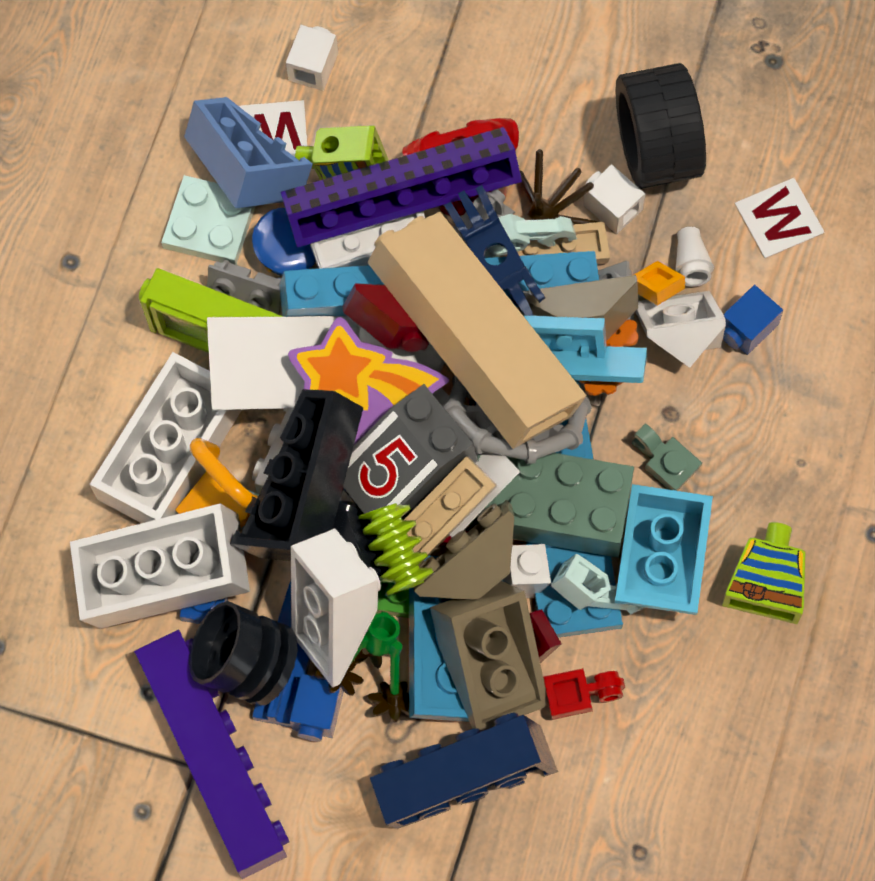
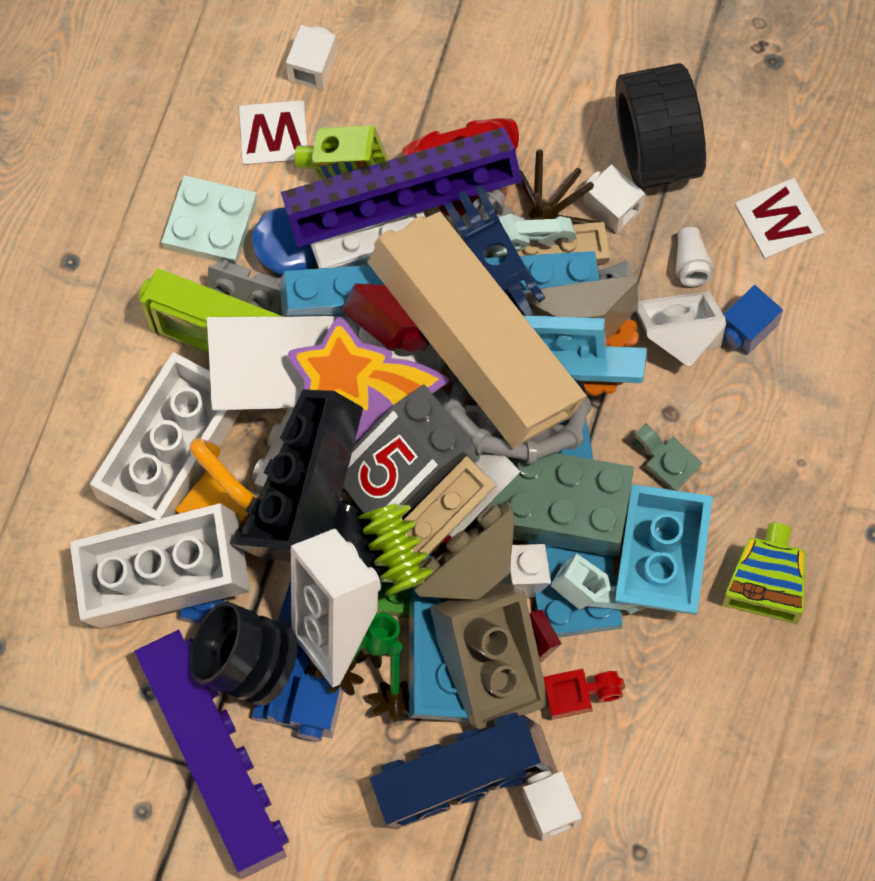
(240, 156): medium blue wedge -> none
(551, 804): none -> white brick
(659, 282): light orange plate -> none

